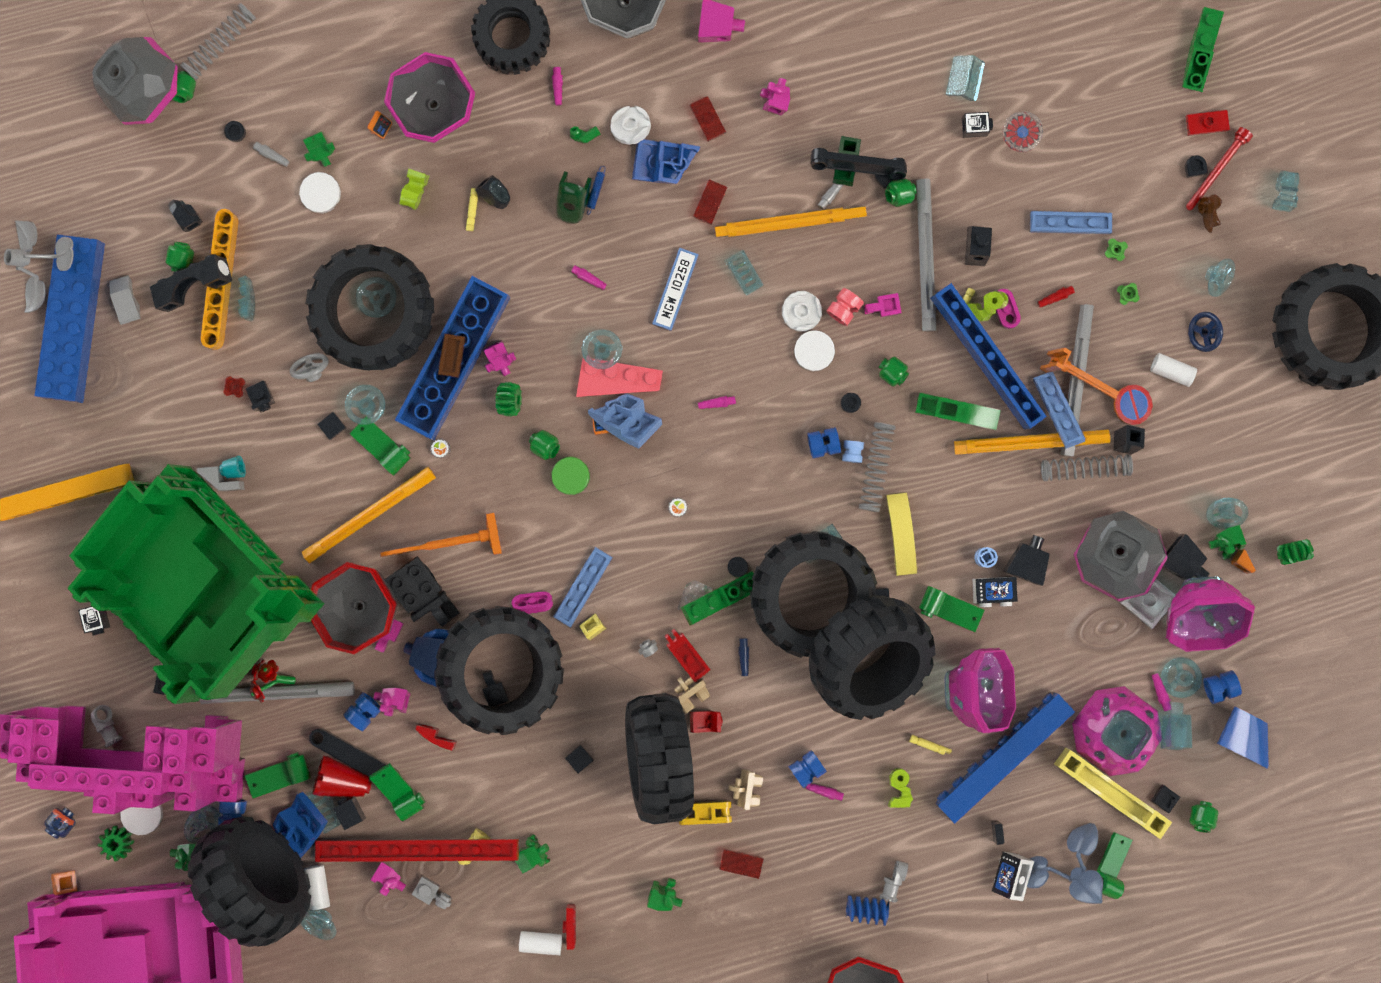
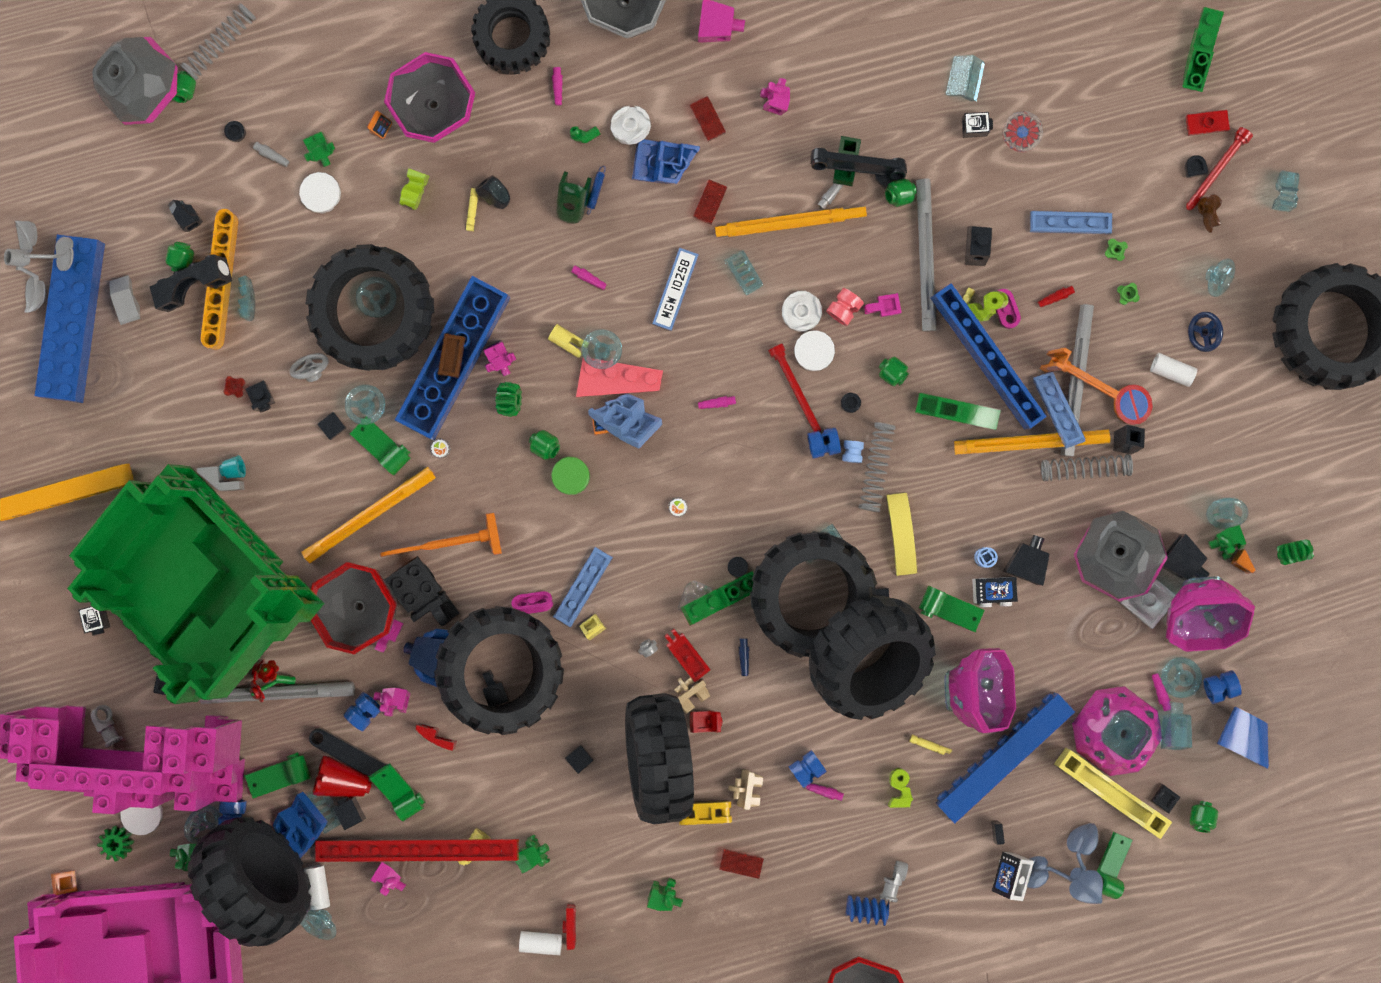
(59, 823): dark blue head -> none
(427, 890): light grey plate -> none
(563, 338): none -> light yellow hinge
(779, 355): none -> red piece

